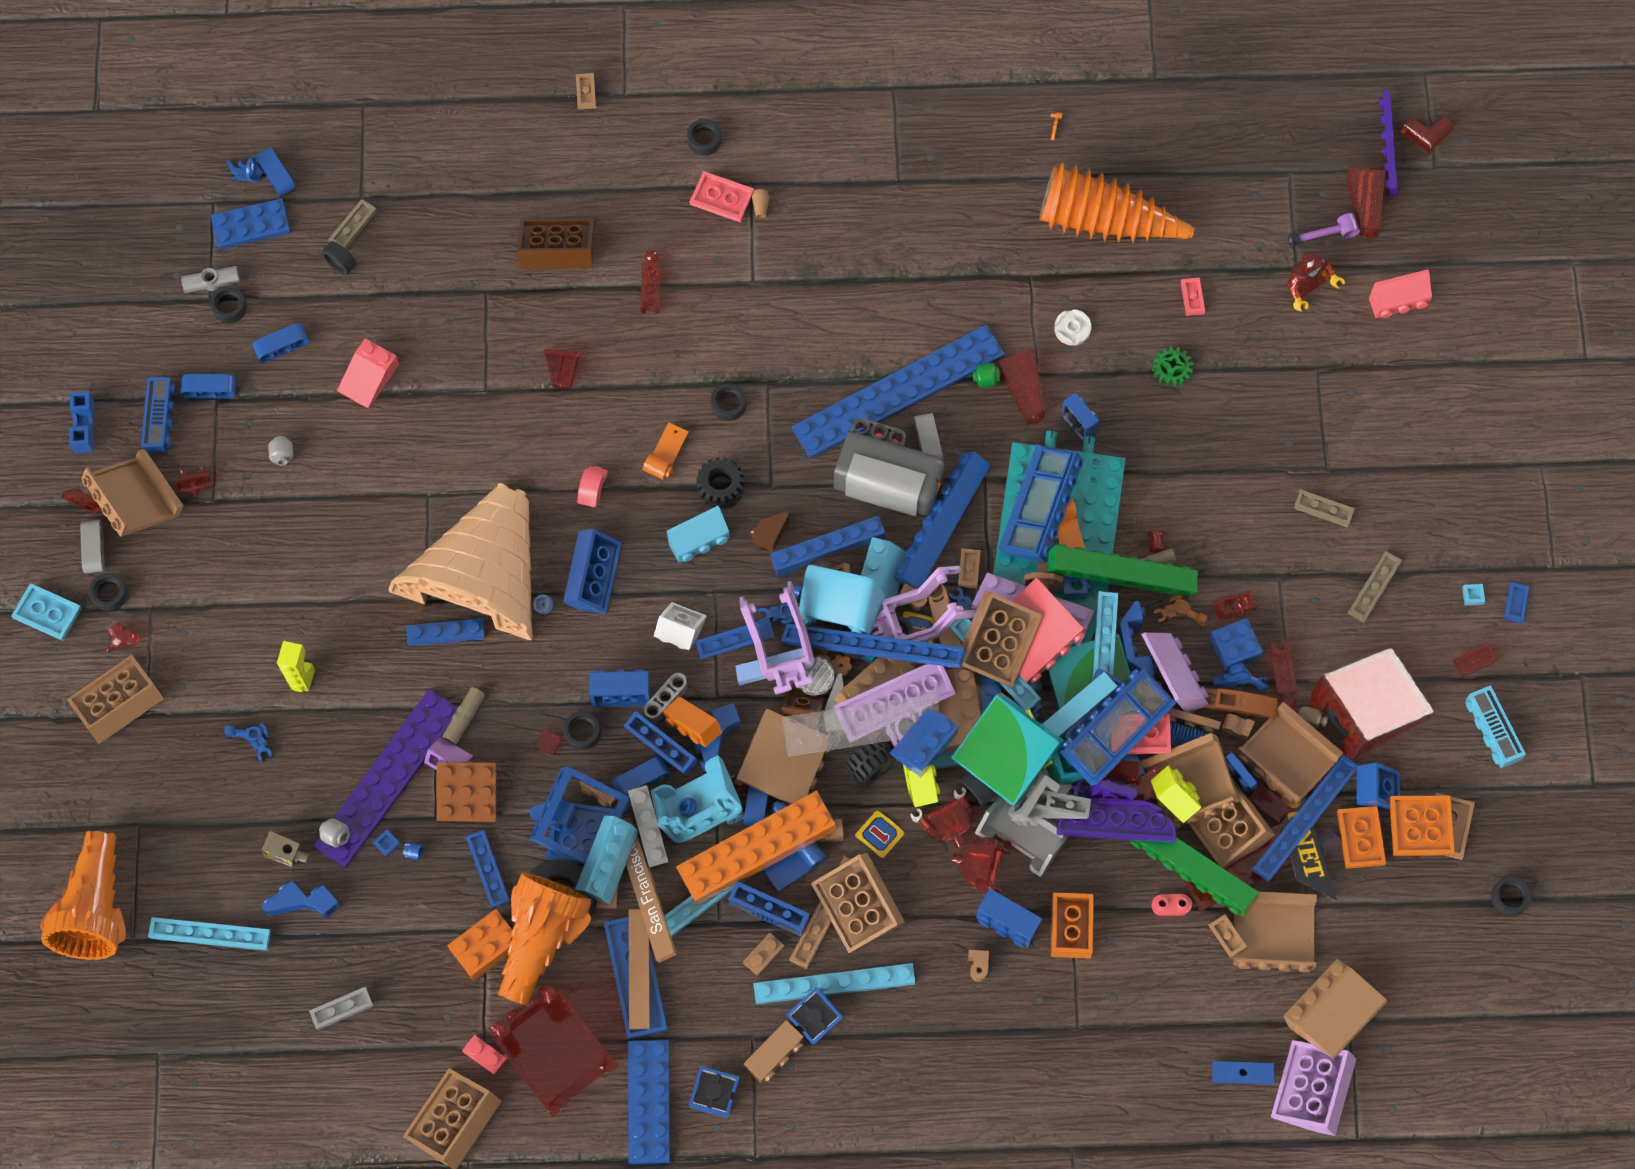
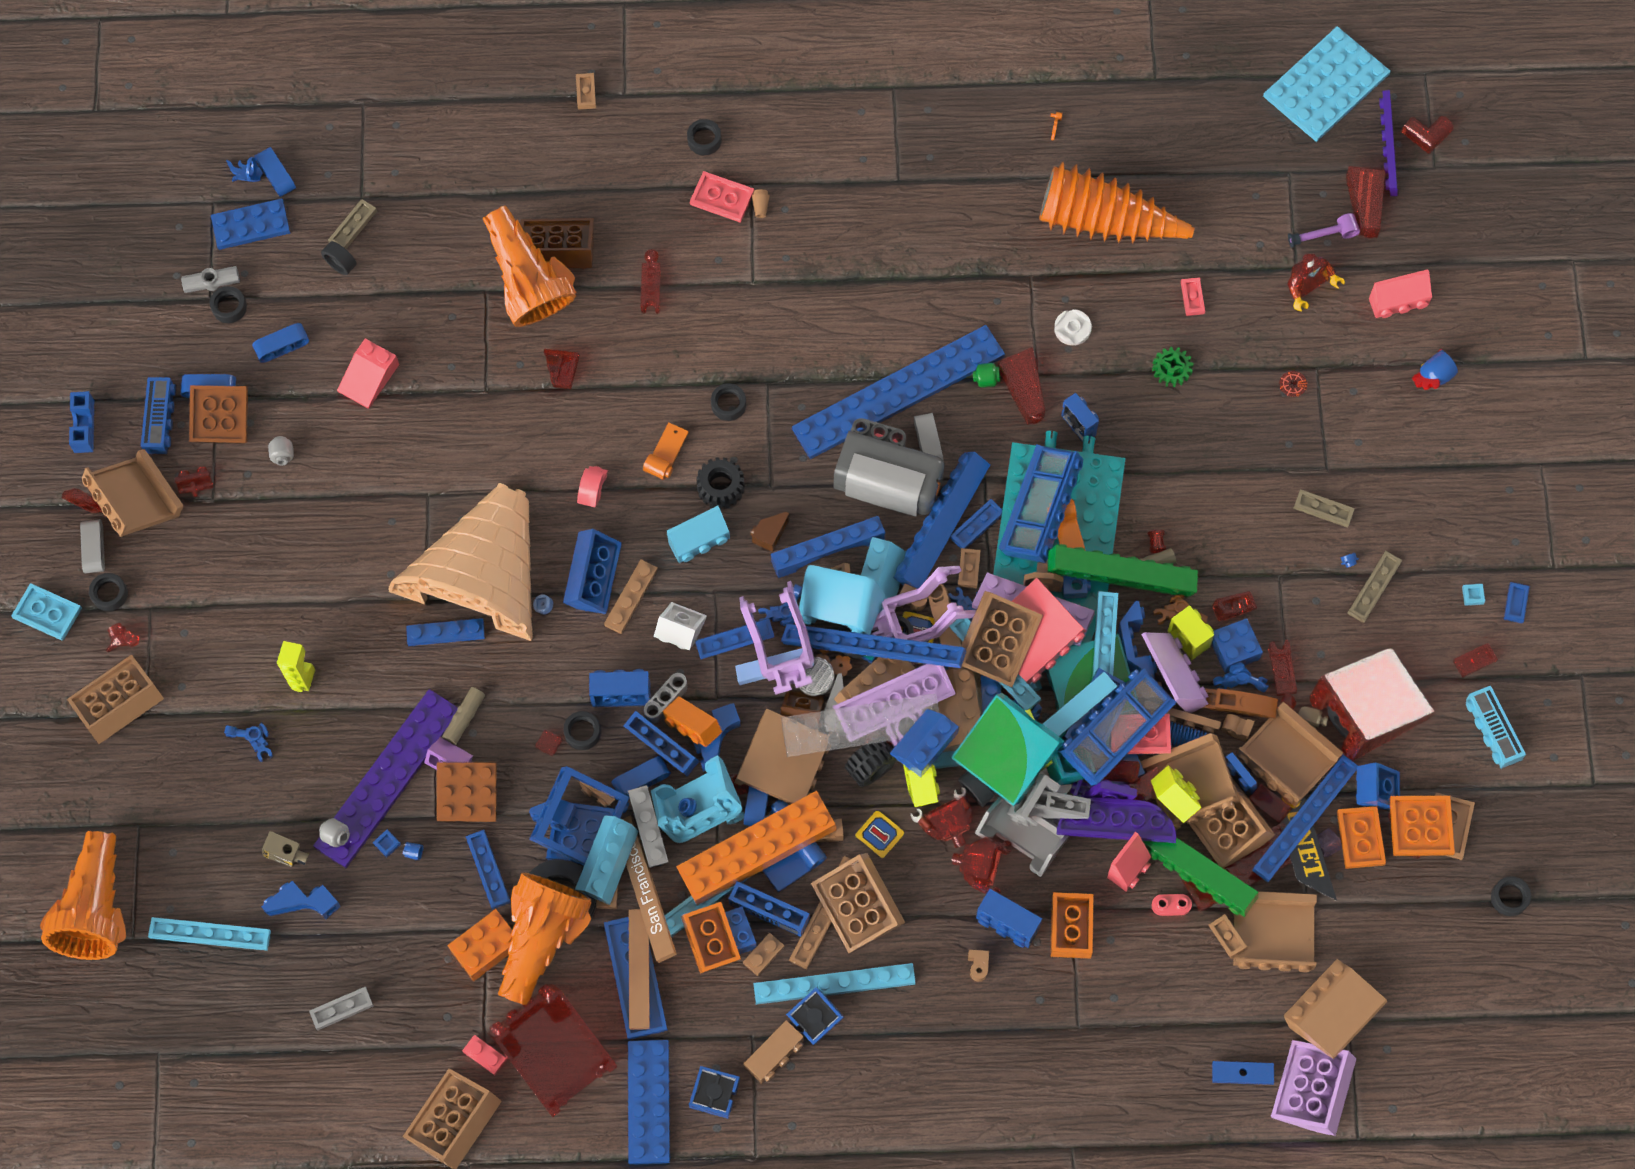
(218, 414): none -> dark orange plate
(531, 285): none -> orange cone
(631, 596): none -> medium nougat plate
(710, 937): none -> orange brick
(741, 930): none -> blue brick
(976, 524): none -> blue plate
(1130, 863): none -> coral slope
(1191, 631): none -> neon yellow brick
(1293, 383): none -> clear red piece
(1326, 83): none -> medium azure plate
(1349, 560): none -> blue plate
(1436, 371): none -> blue piece

